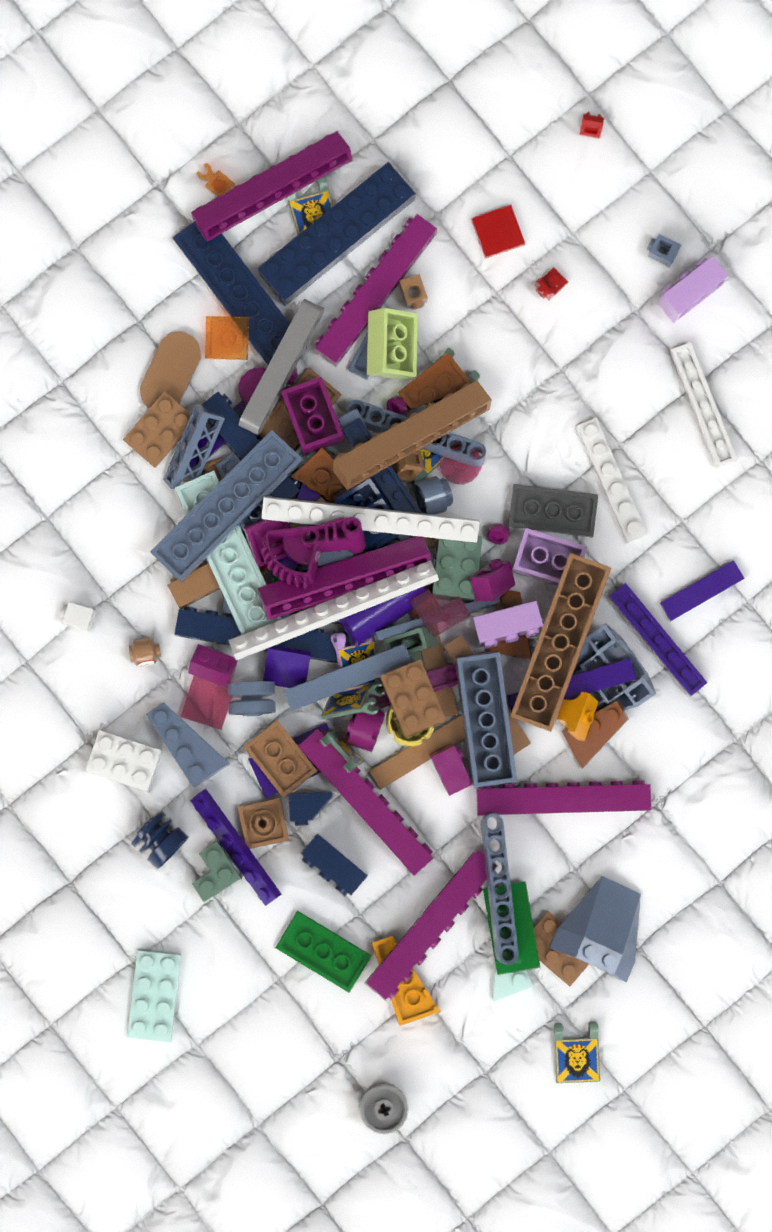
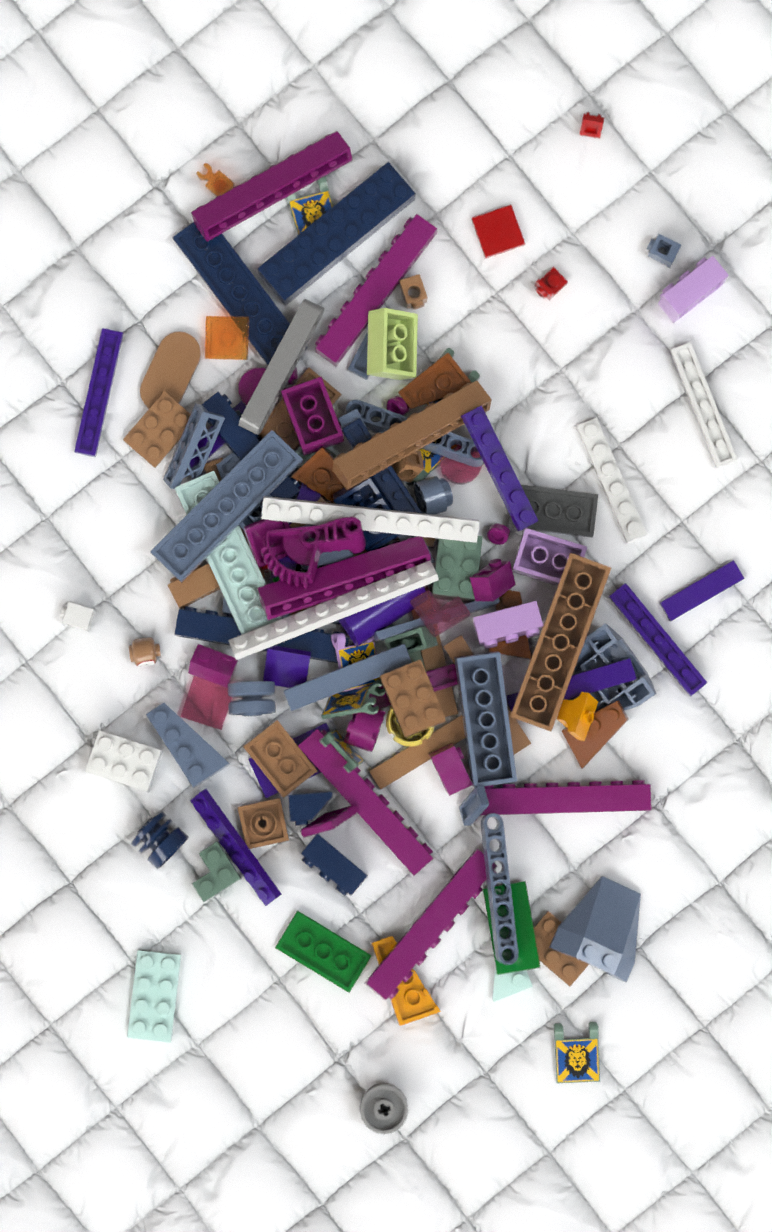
(98, 392): none -> dark purple plate
(329, 820): none -> magenta tile
(473, 805): none -> sand blue tile
(499, 468): none -> dark purple plate

